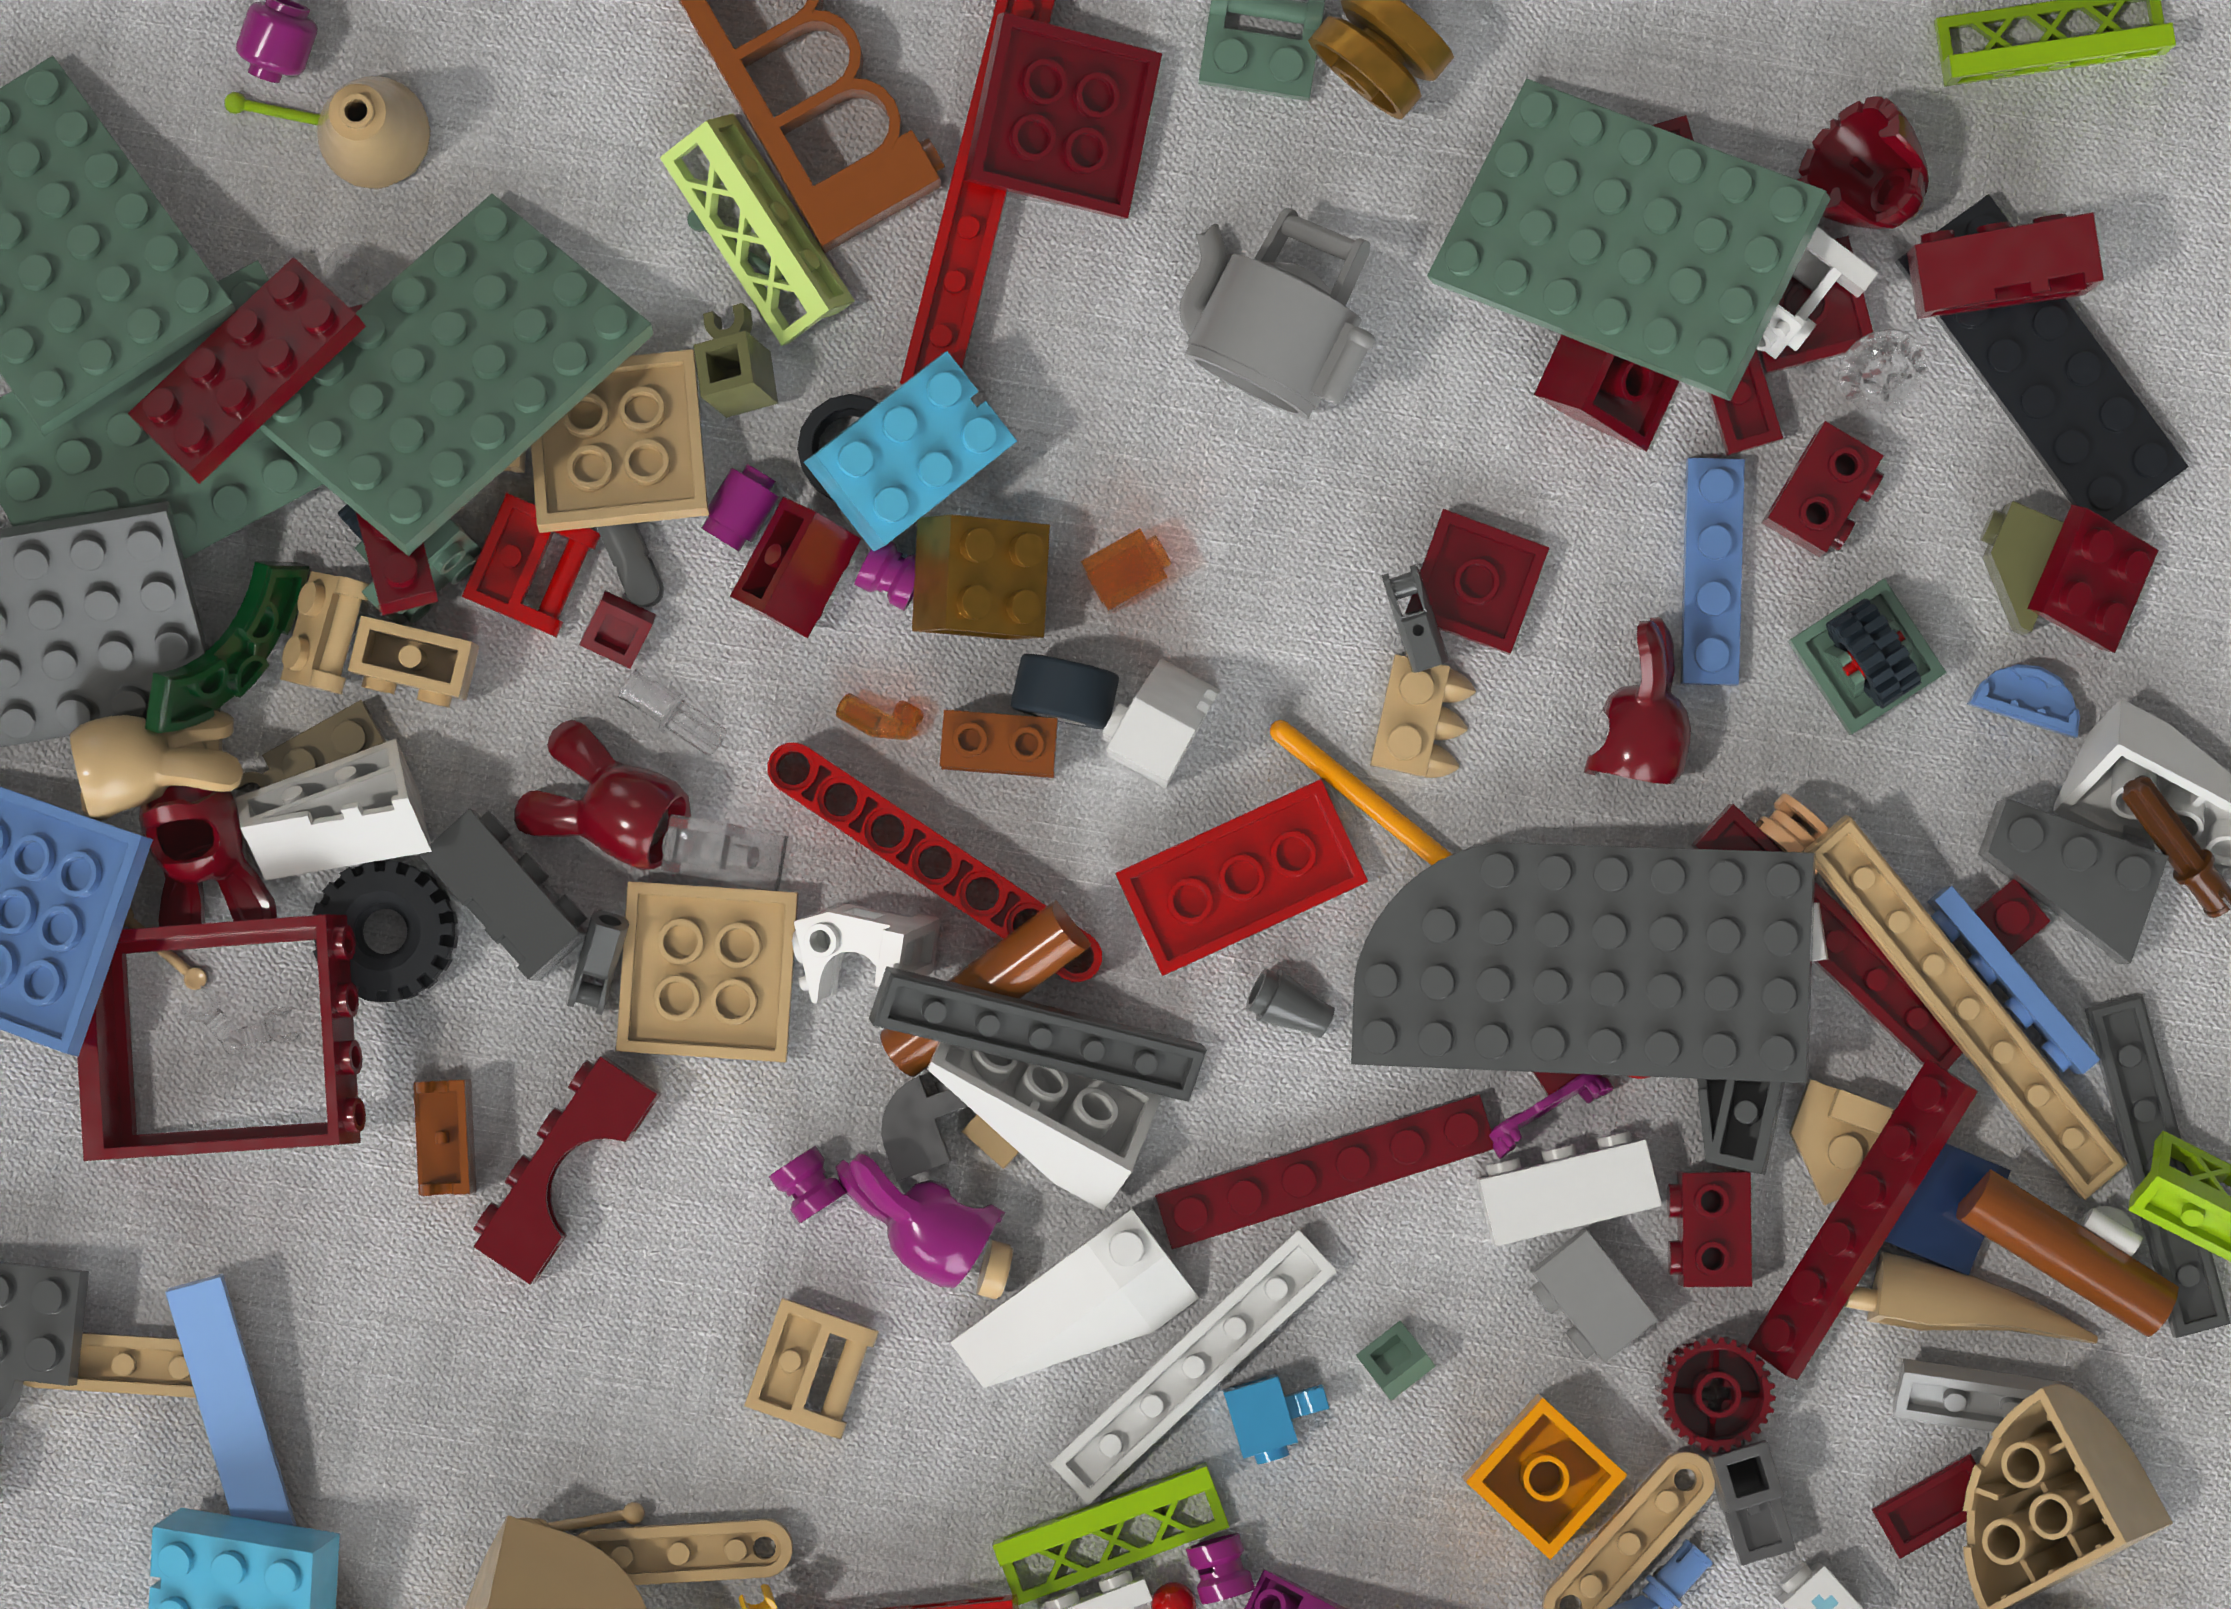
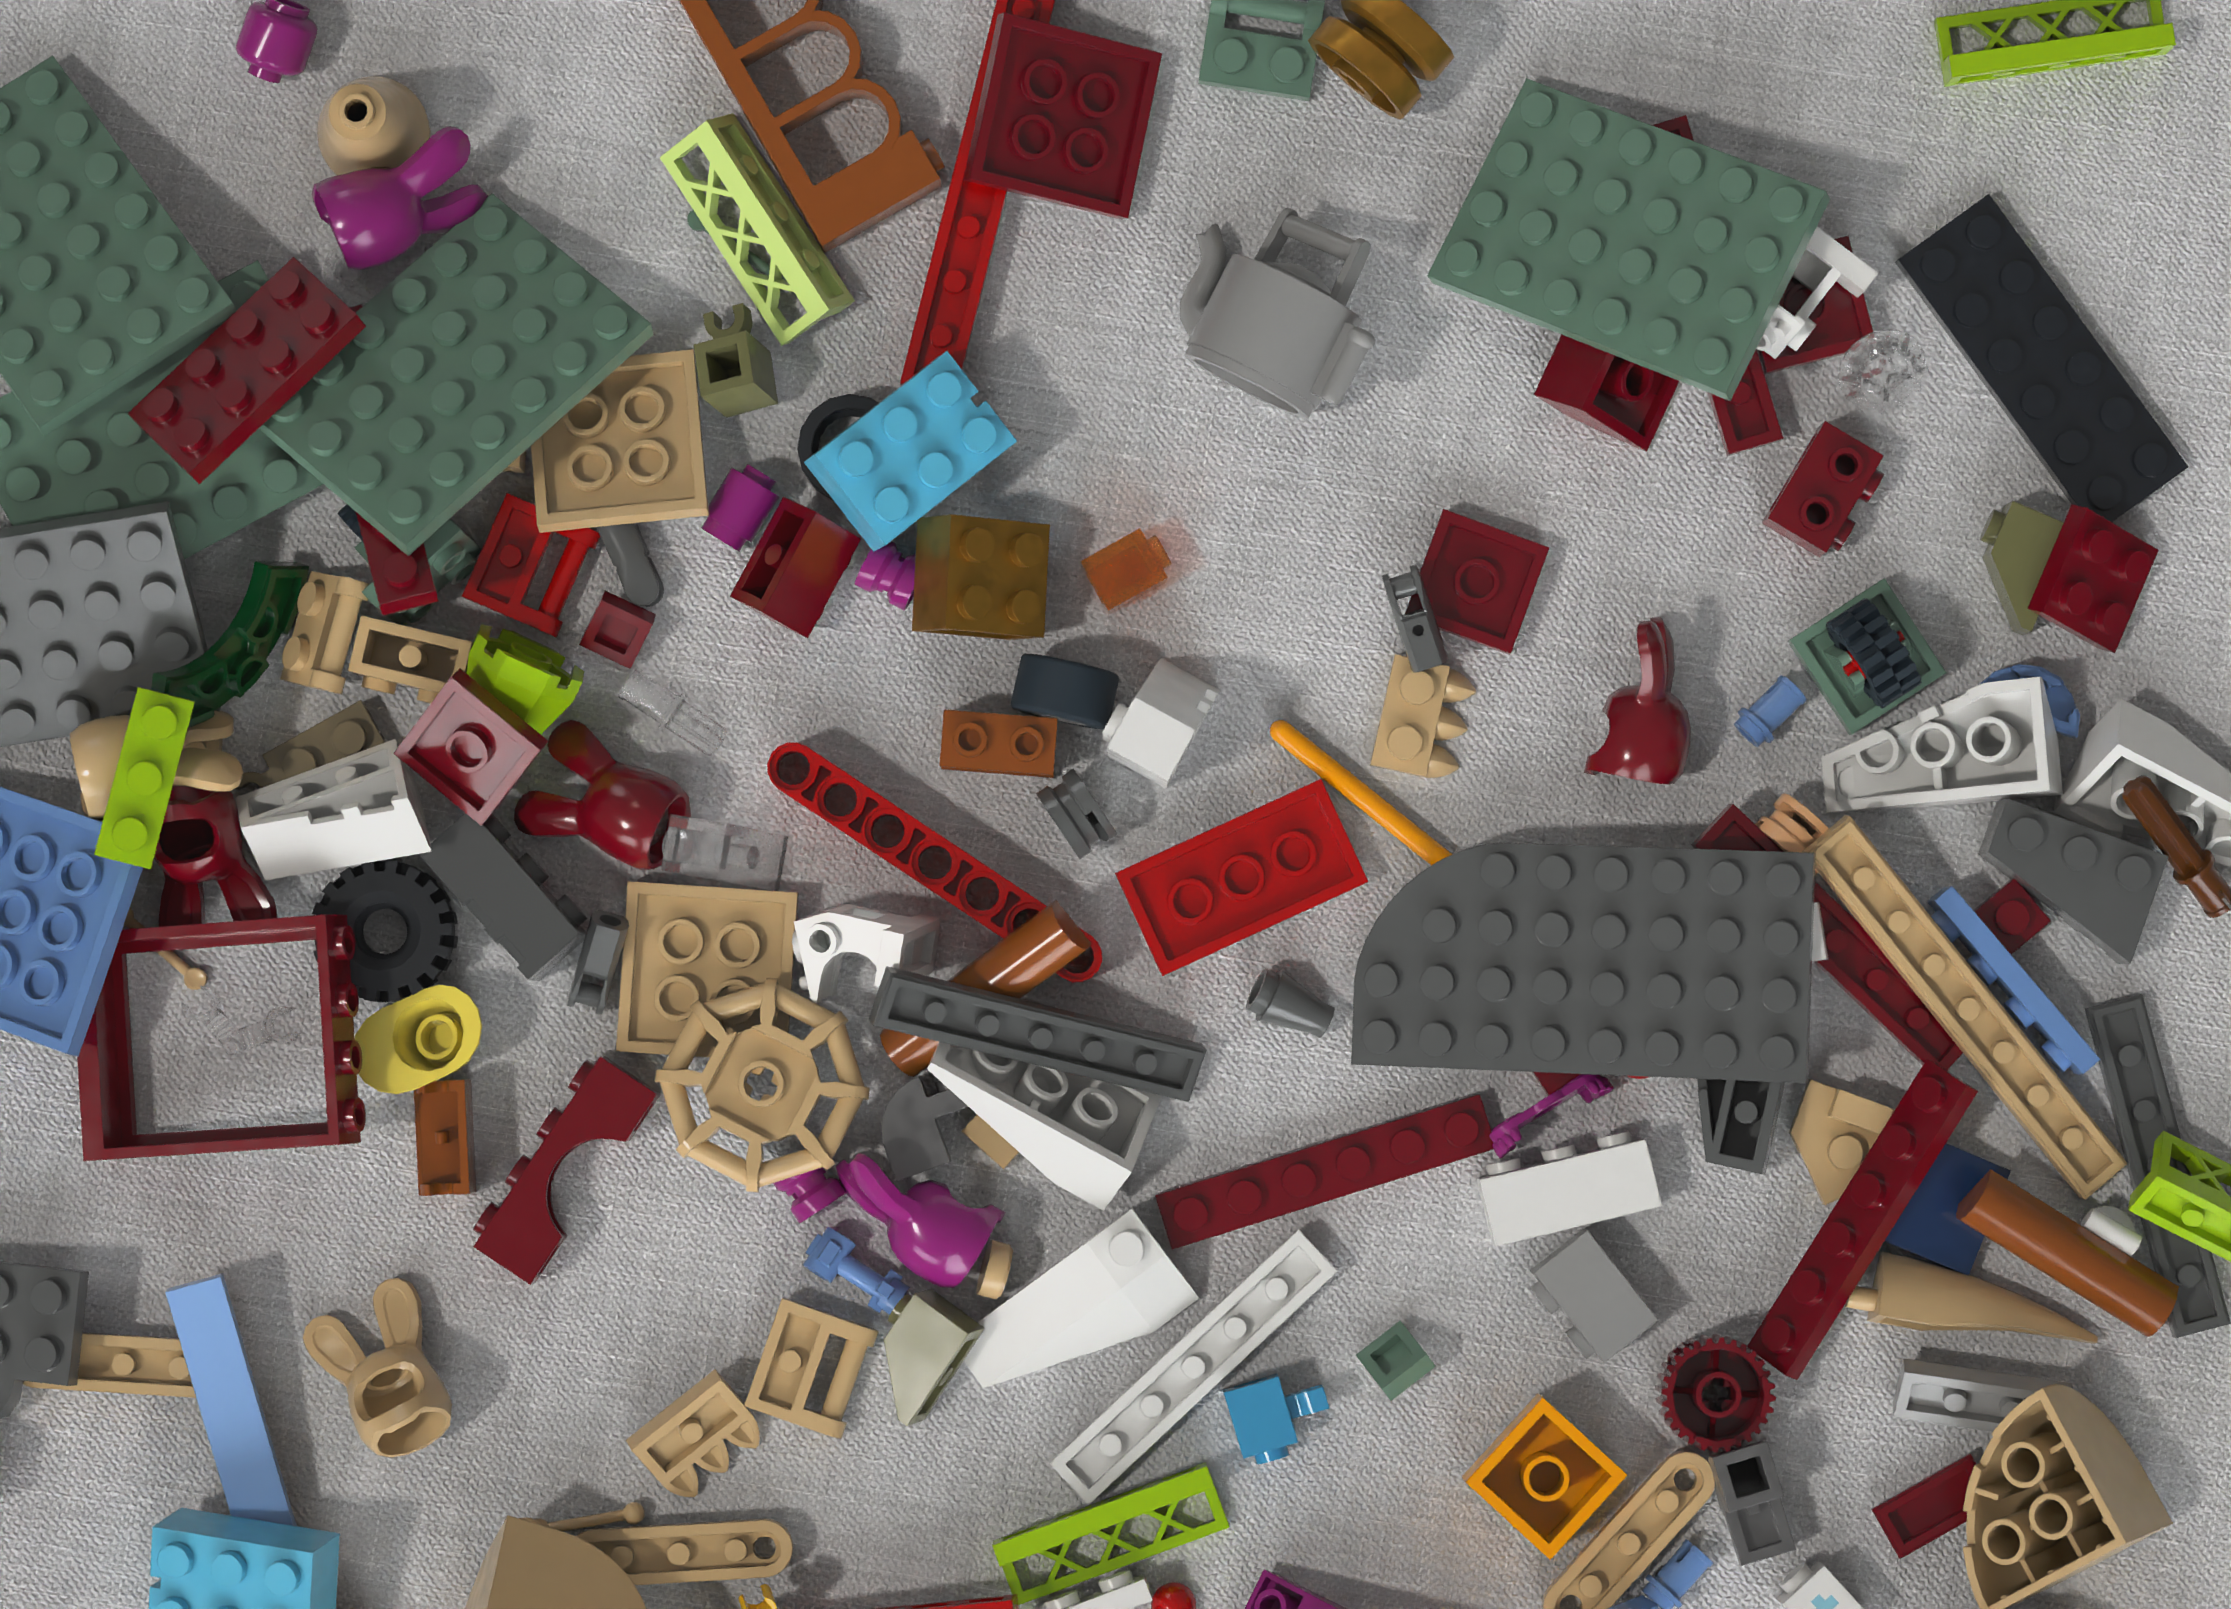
(144, 778): none -> lime plate
(236, 103): lime hinge -> none
(381, 210): none -> magenta piece
(394, 1391): none -> tan piece
(419, 1039): none -> light yellow piece
(470, 747): none -> plate
(523, 675): none -> lime cone
(694, 1432): none -> tan plate
(772, 1116): none -> tan plate
(831, 1256): none -> medium blue bar
(877, 723): clear orange arm -> none
(925, 1351): none -> slope
(1076, 813): none -> dark grey wheel
(1220, 1568): magenta wheel -> none
(1711, 1229): dark red brick -> none
(1712, 571): medium blue plate -> none
(1769, 711): none -> medium blue pin
(1868, 166): dark red hair -> none
(1968, 750): none -> white wedge
(2005, 265): dark red wedge -> none

